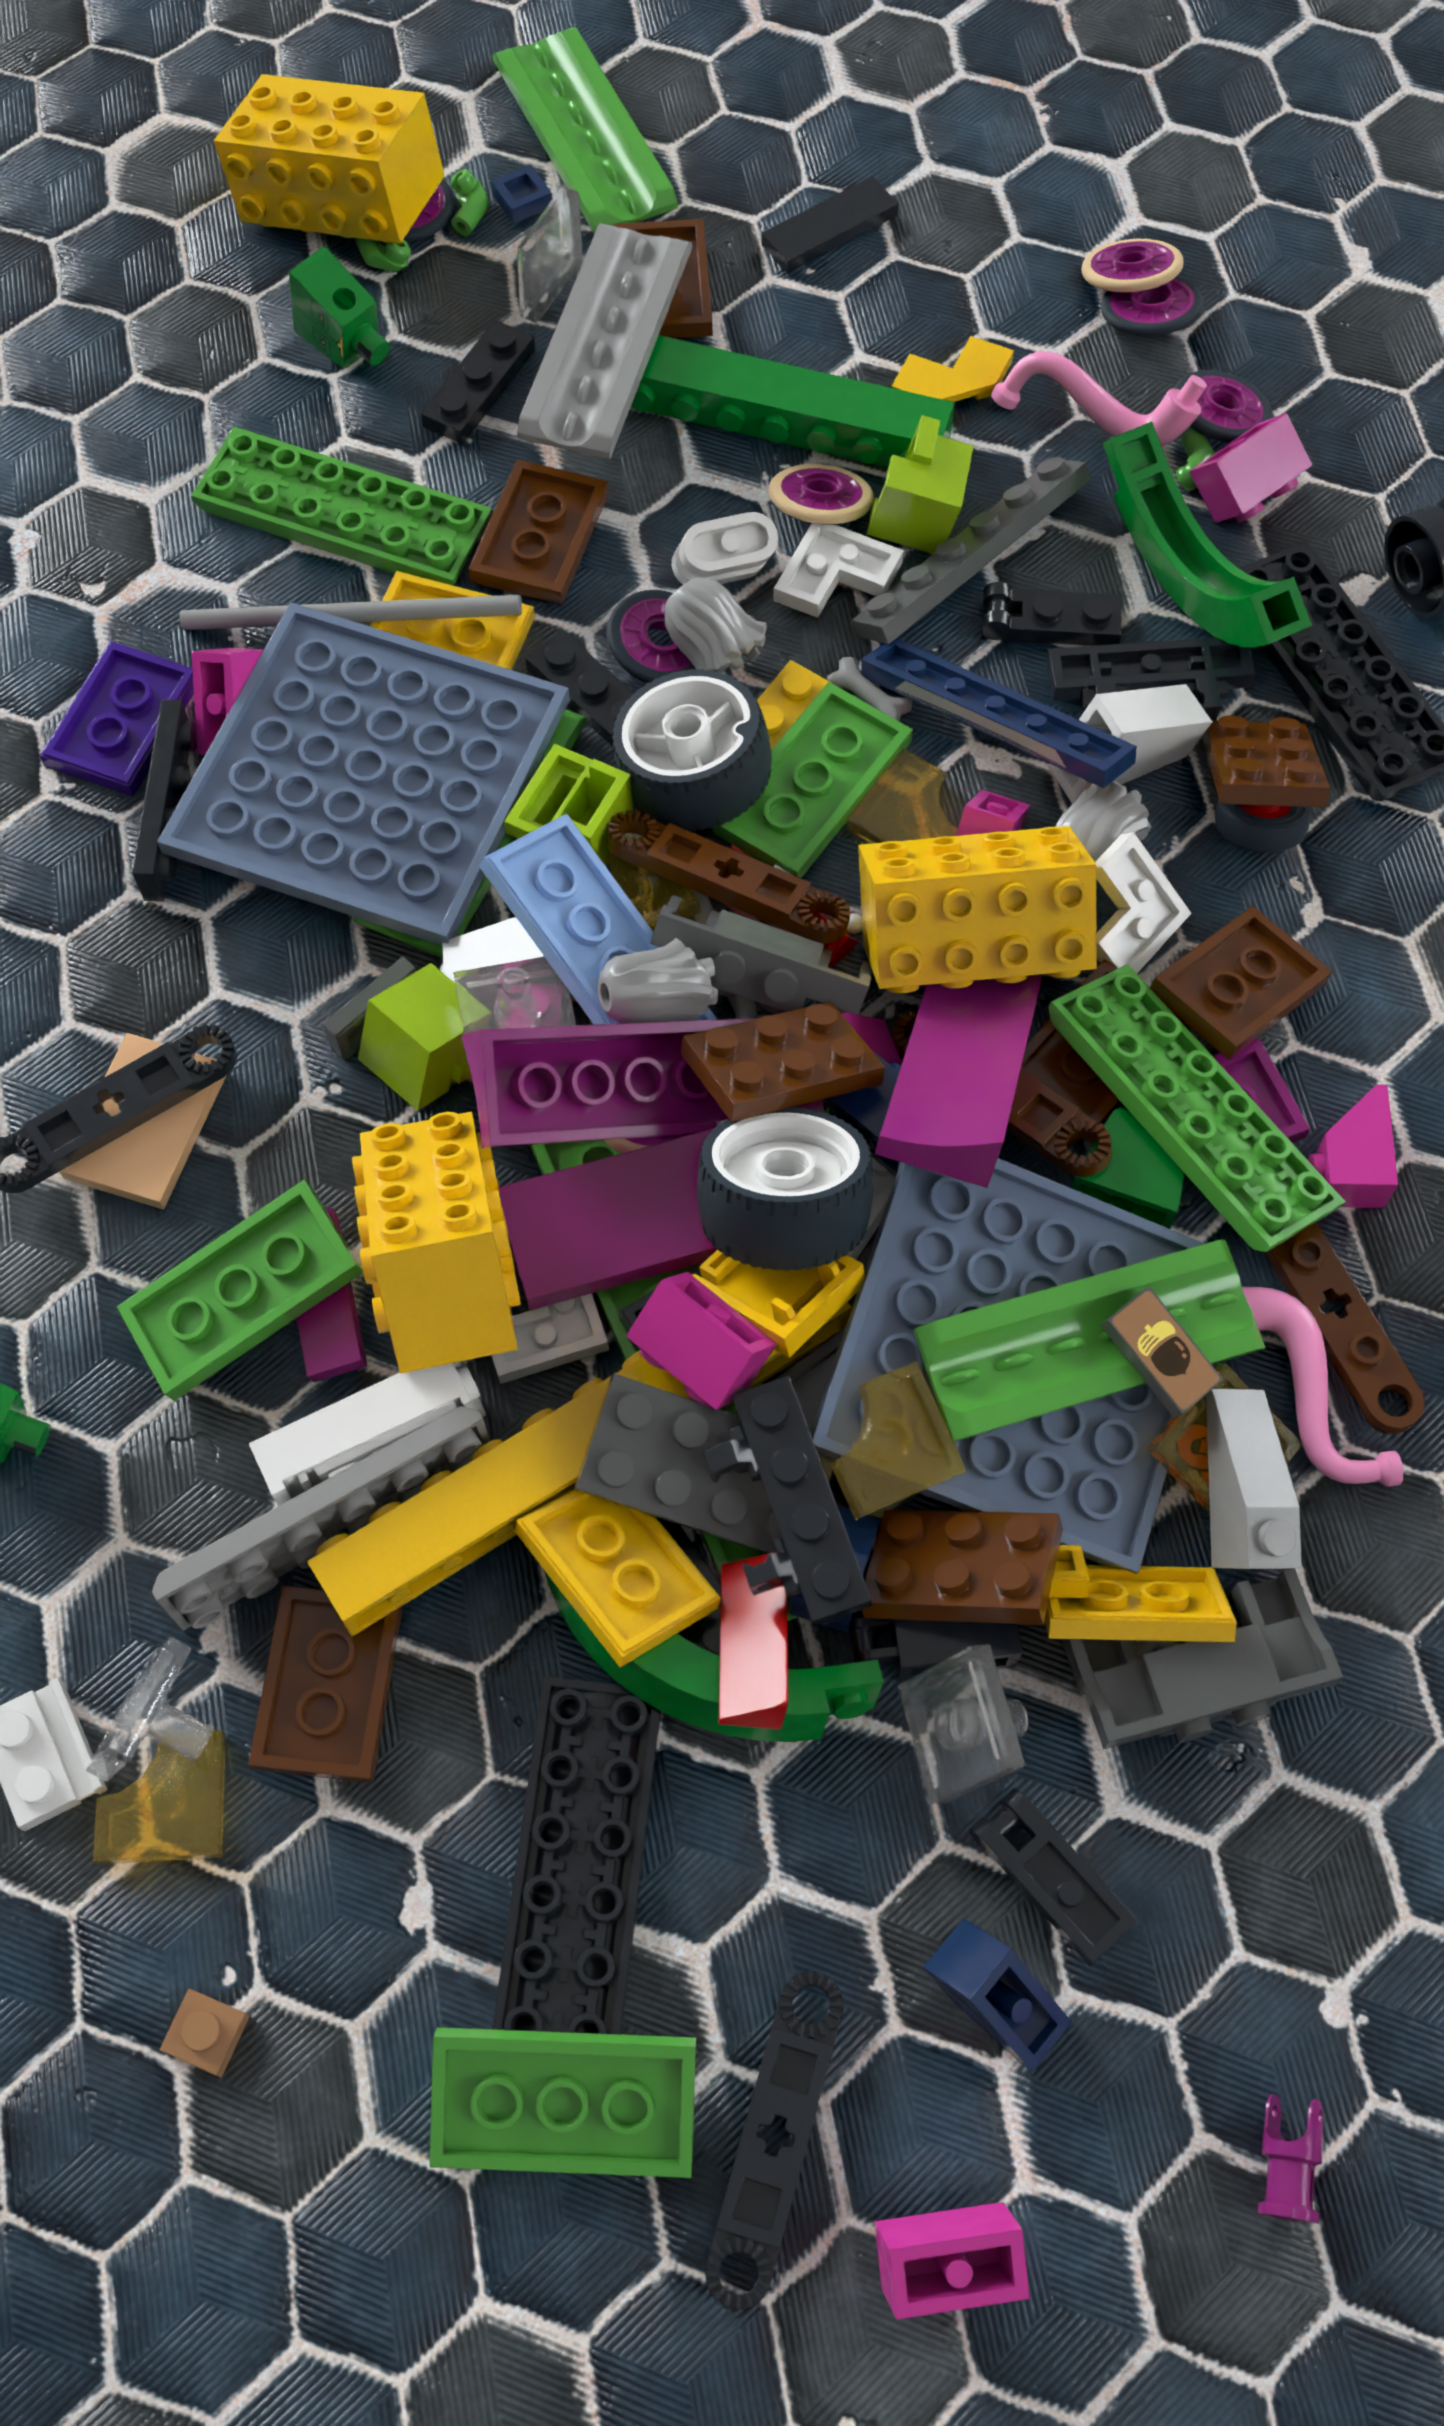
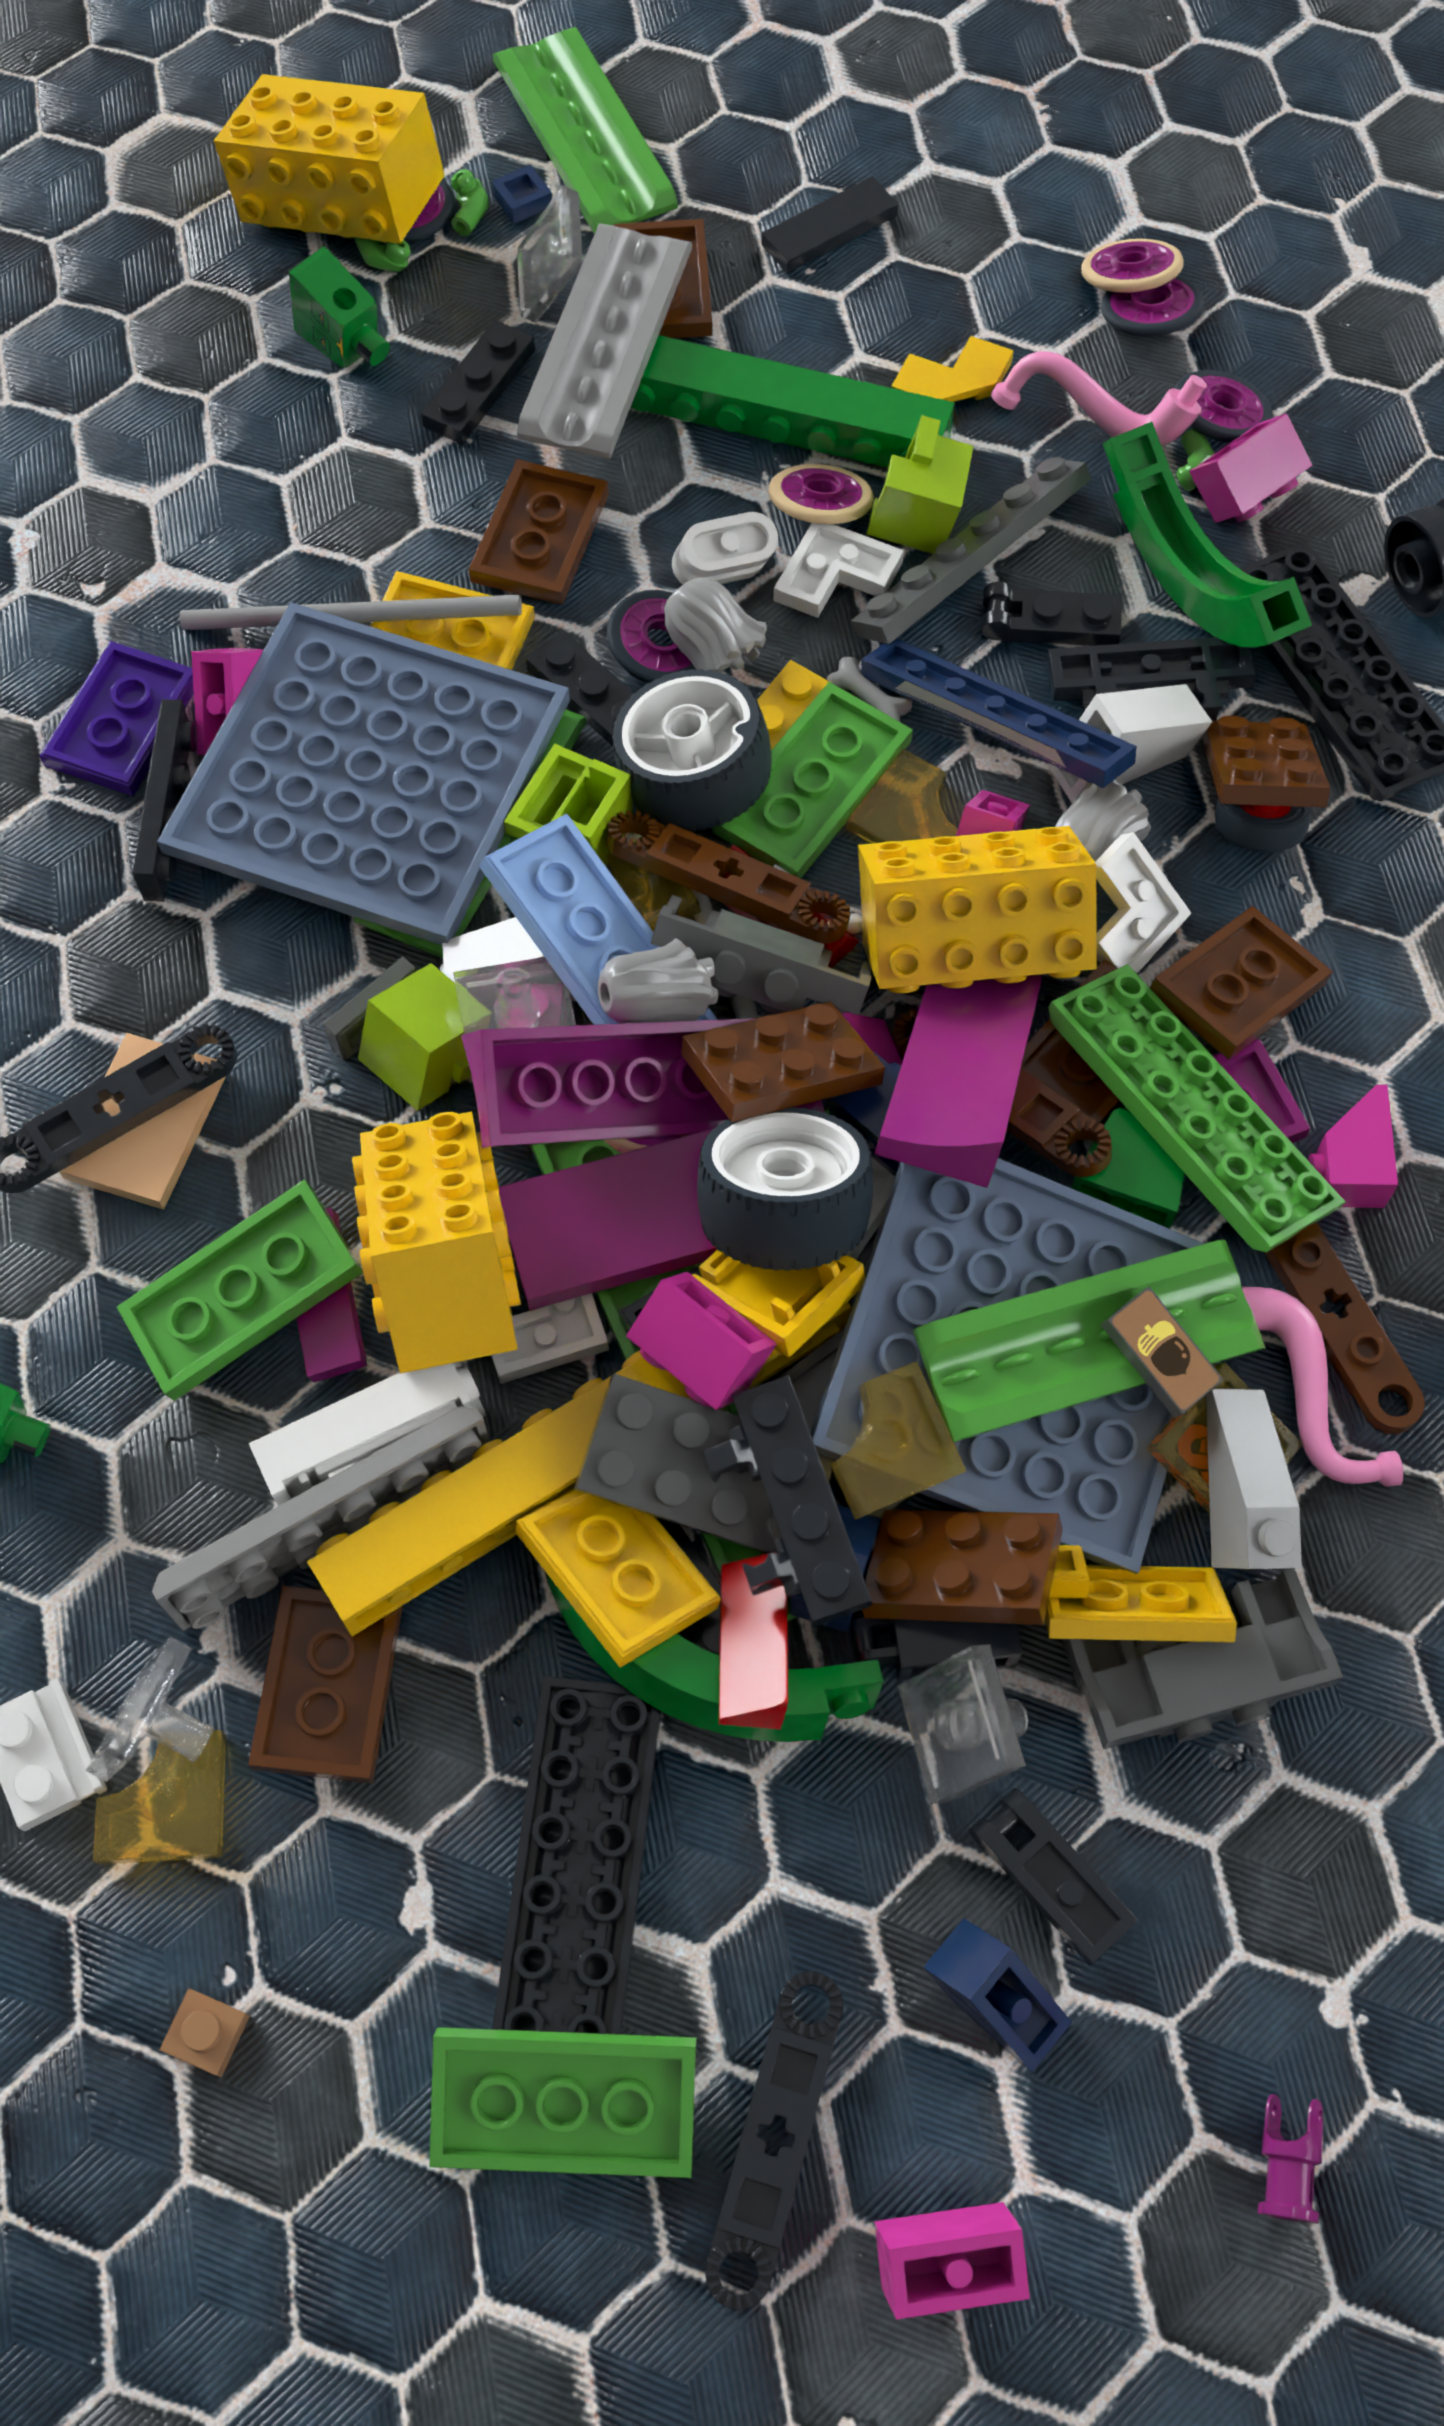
(340, 507): bright green plate -> none

